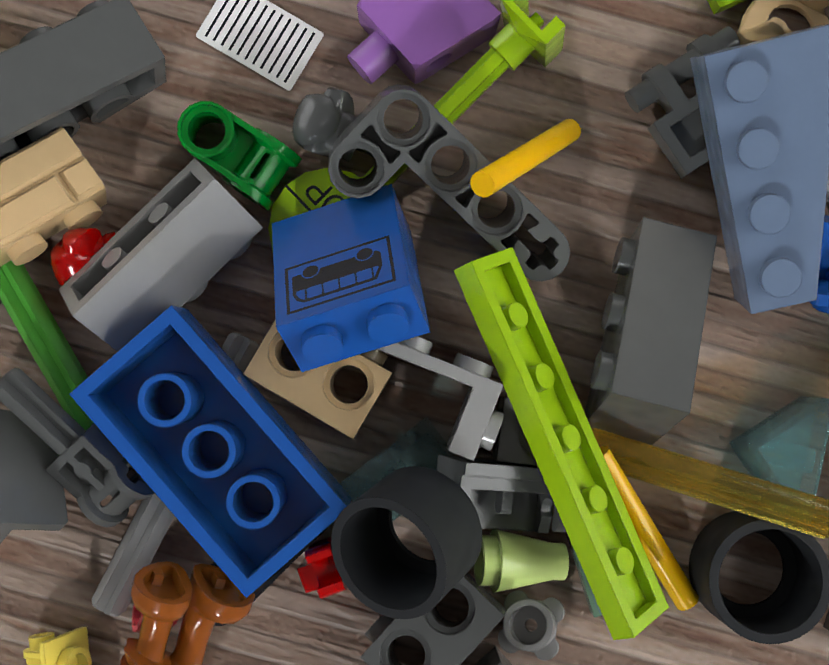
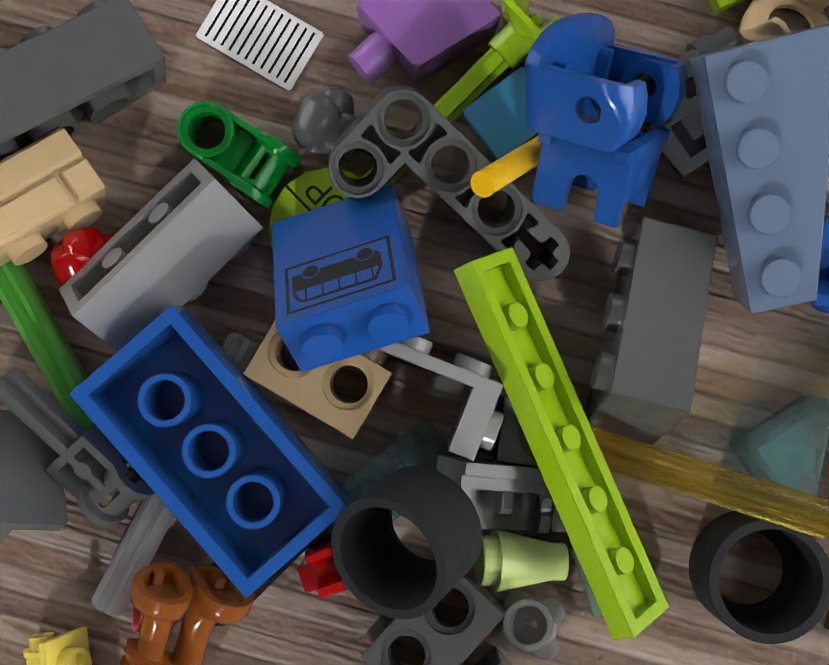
(501, 116): none -> dark azure panel
(570, 79): none -> blue piece
(655, 547): yellow bar -> none

